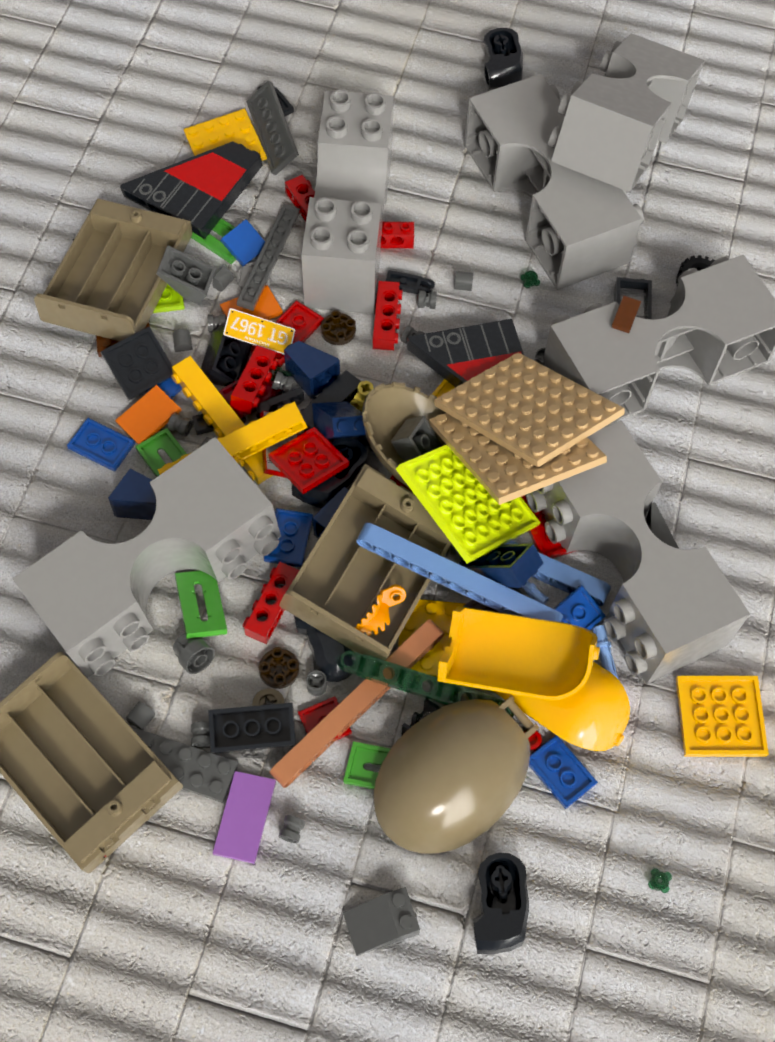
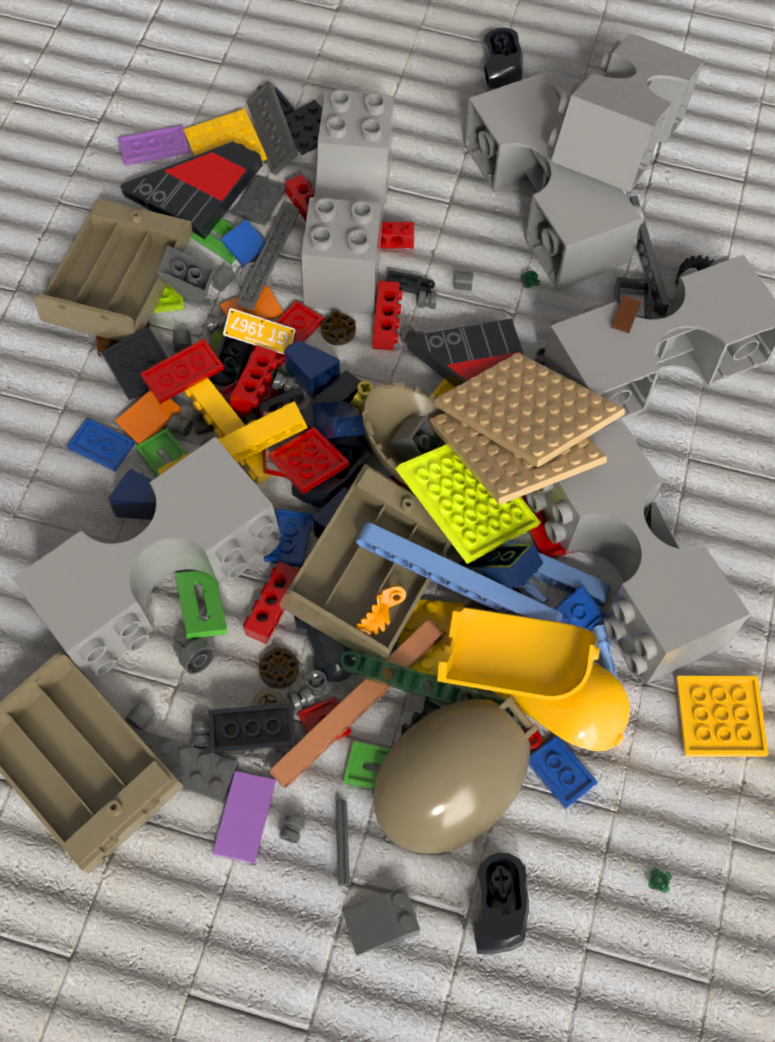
(153, 145): none -> medium lavender tile
(182, 371): none -> red tile
(260, 200): none -> dark grey tile
(301, 698): none -> dark grey wheel
(305, 126): none -> black plate
(342, 843): none -> dark grey axle
(650, 263): none -> dark grey plate

